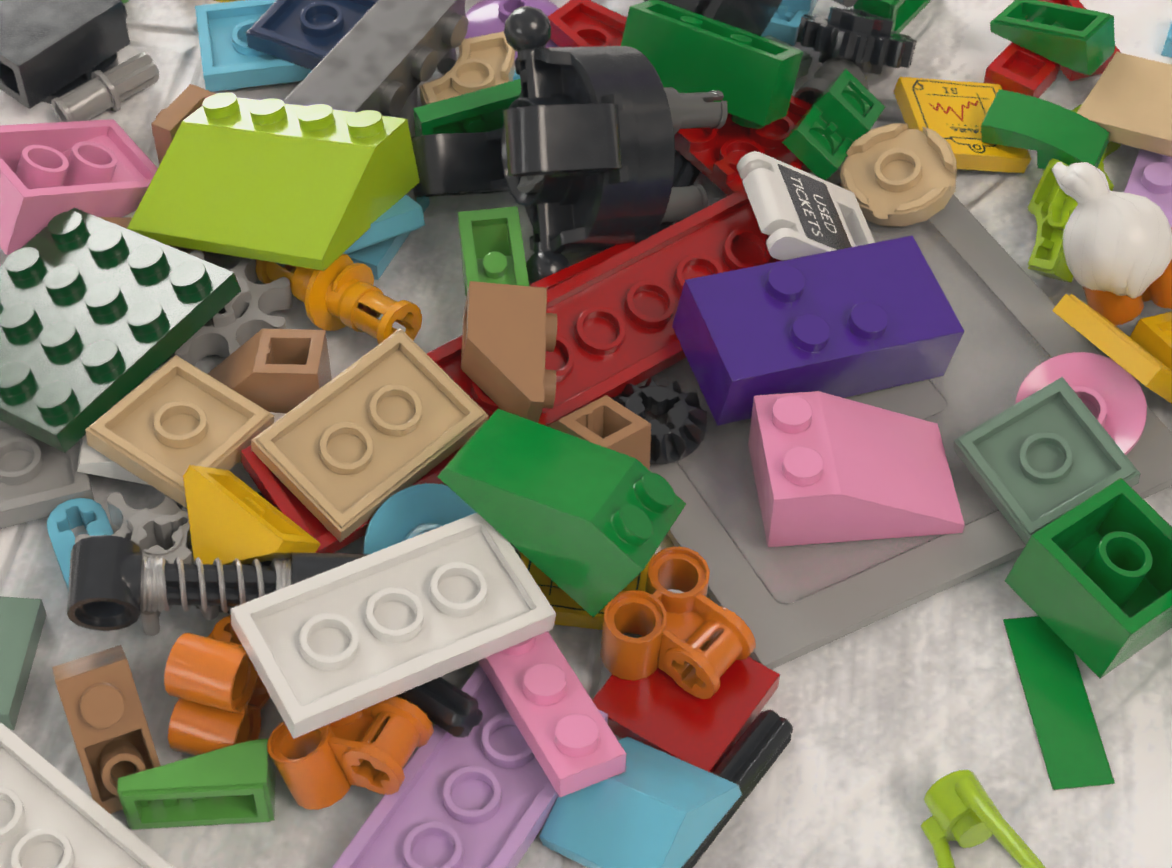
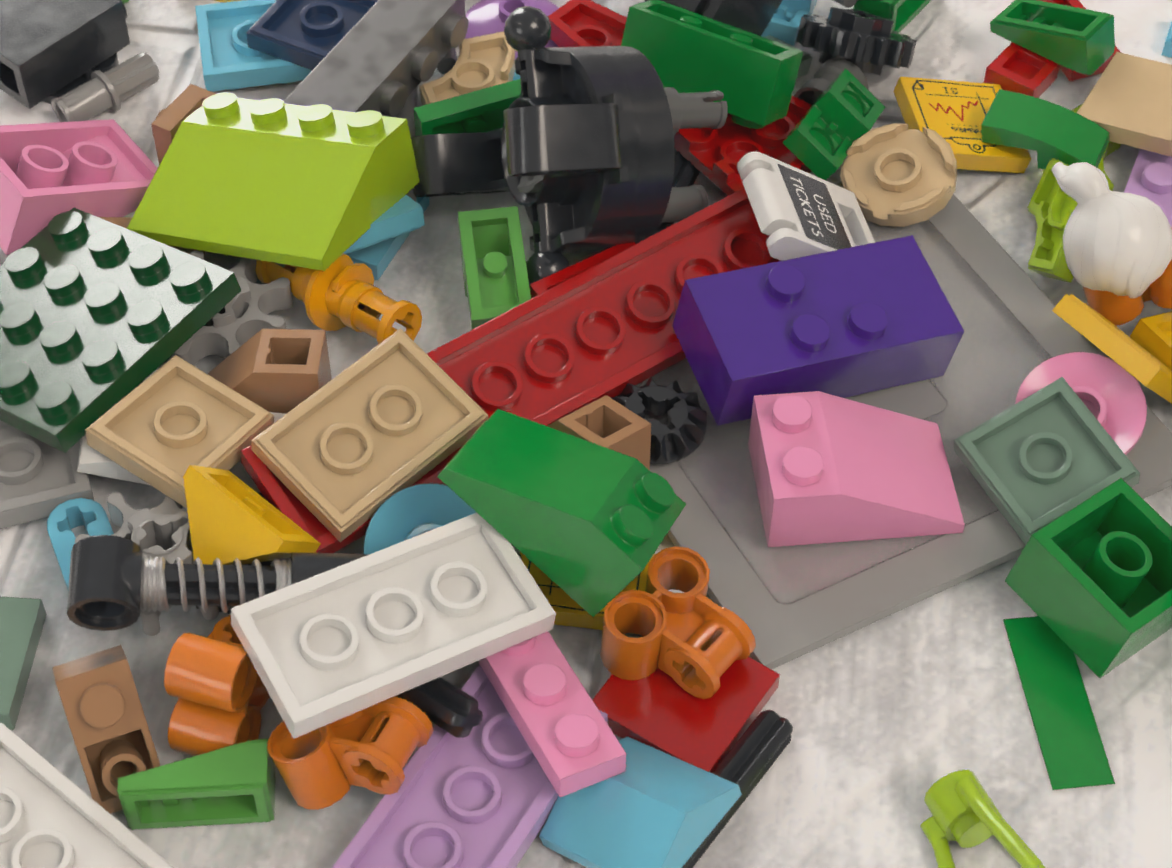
(506, 346): medium nougat slope -> none

